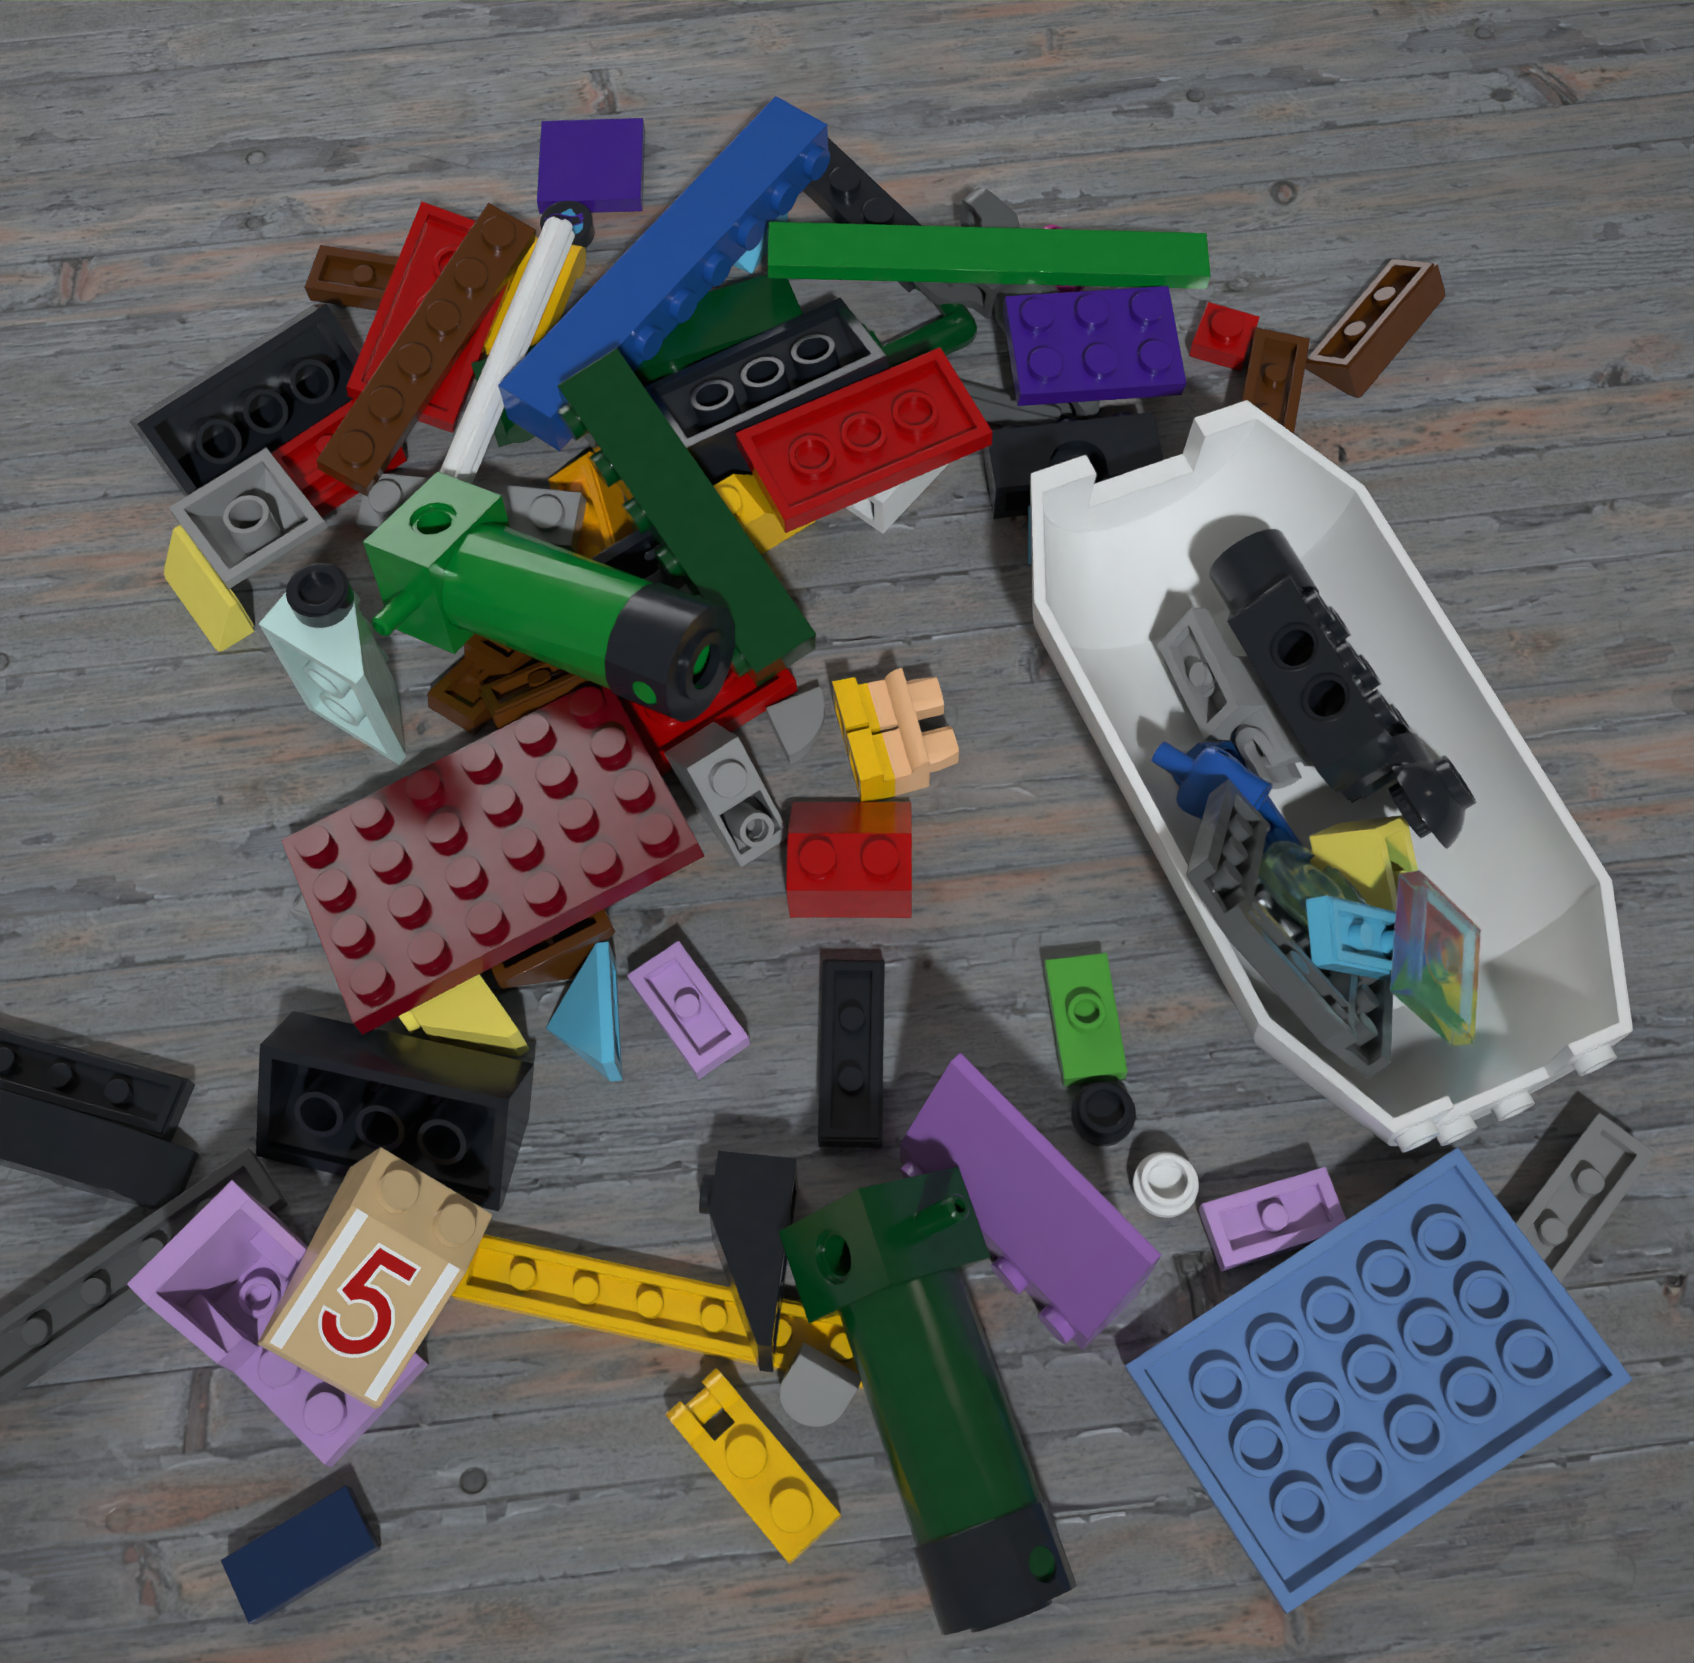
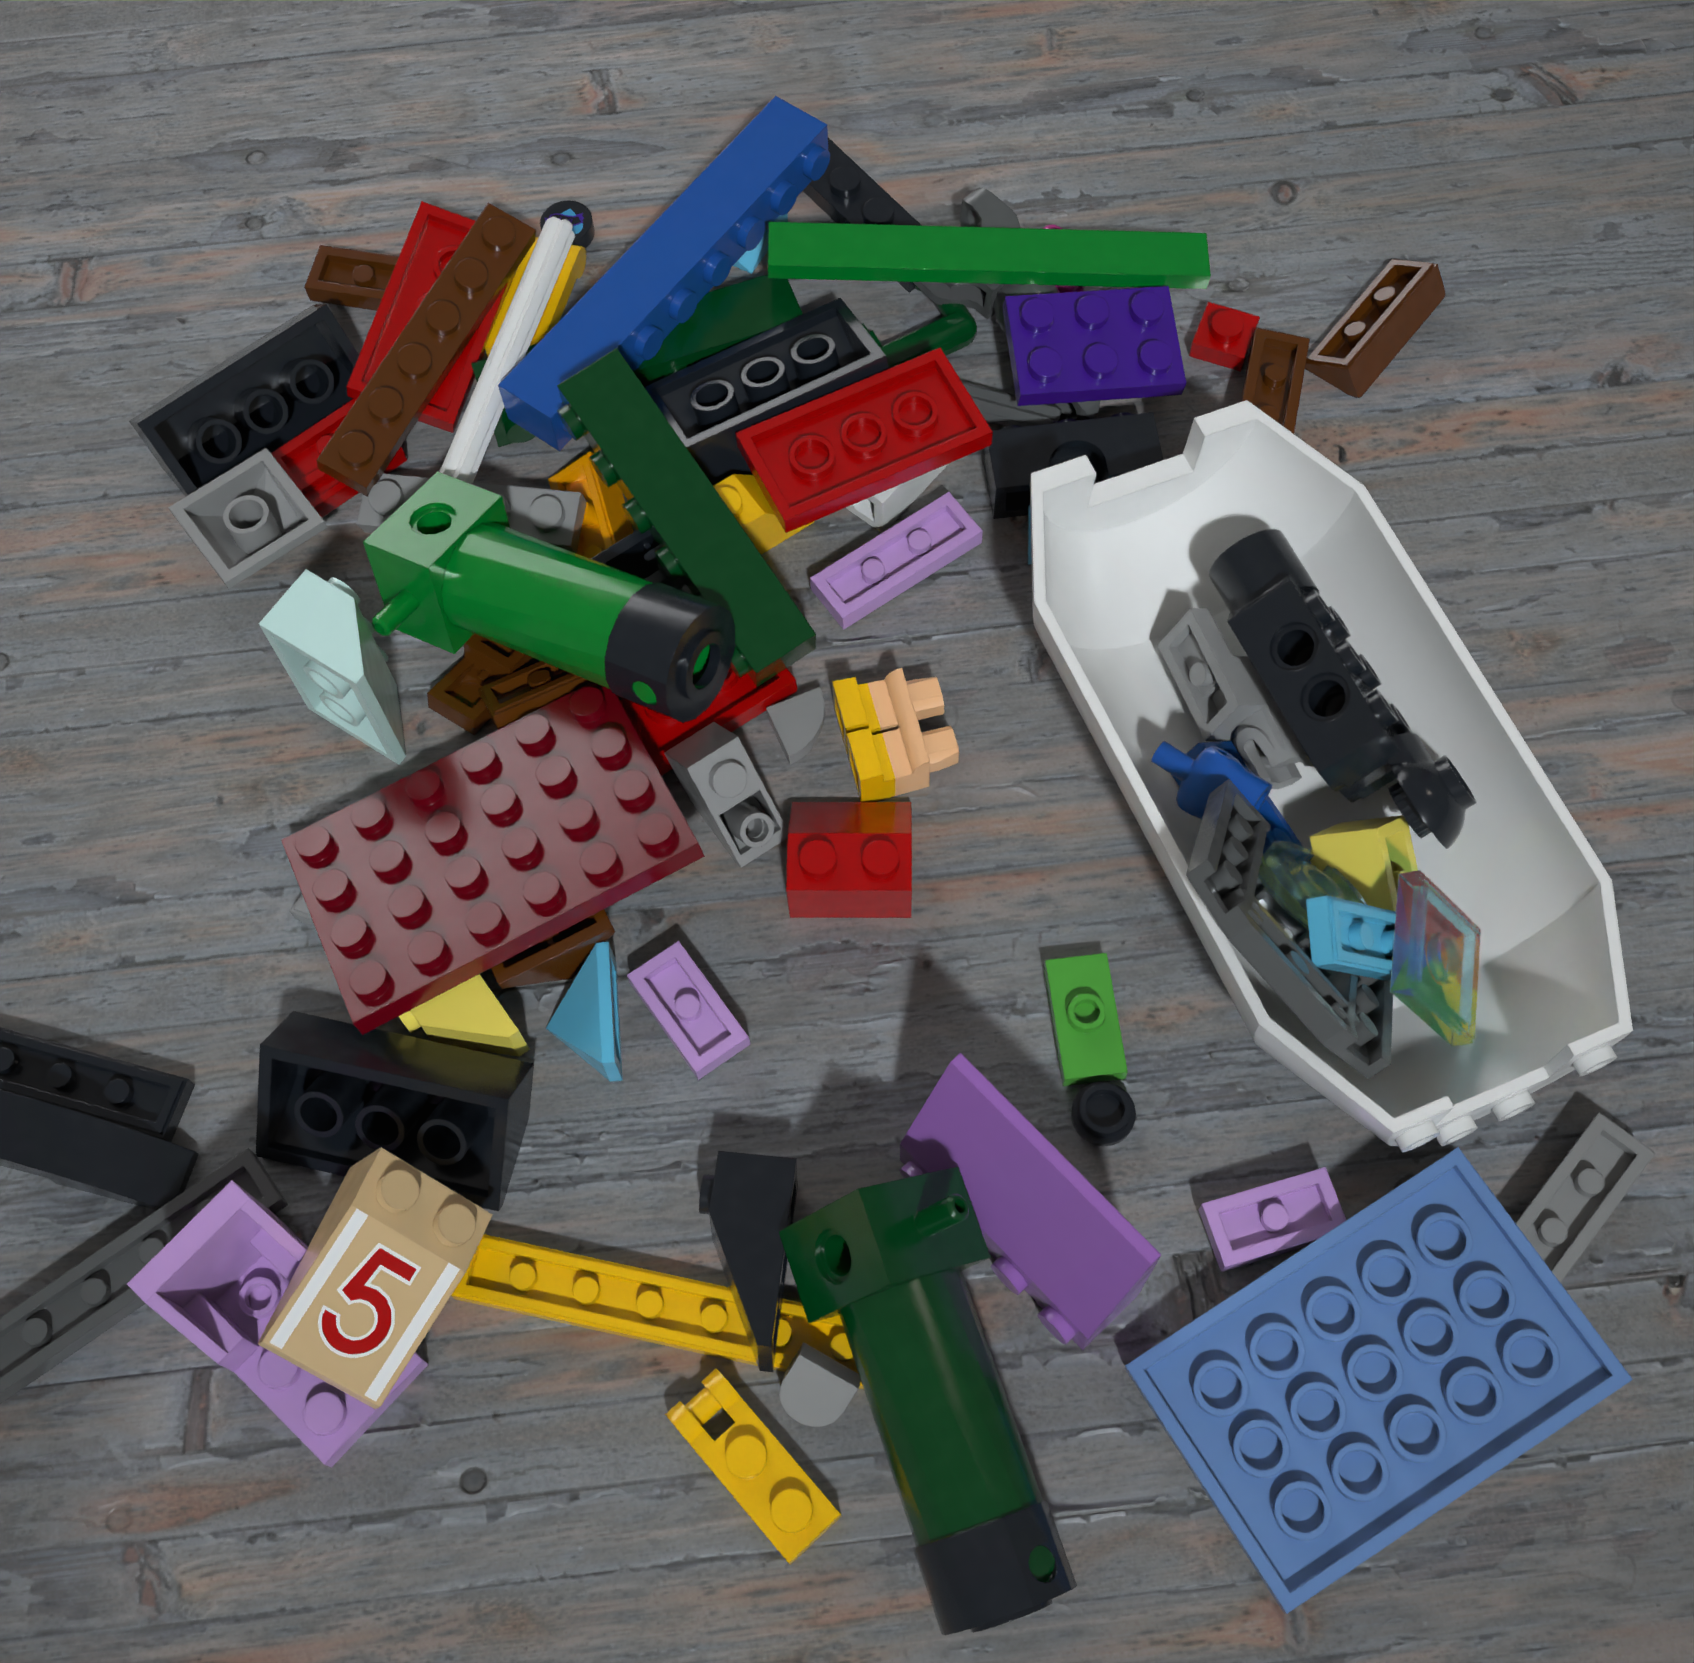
(204, 593): light yellow slope -> none
(300, 1555): dark blue tile -> none
(320, 595): black tile -> none
(592, 164): dark purple tile -> none
(851, 1054): black tile -> none
(896, 560): none -> lavender plate
(1165, 1184): white plate -> none

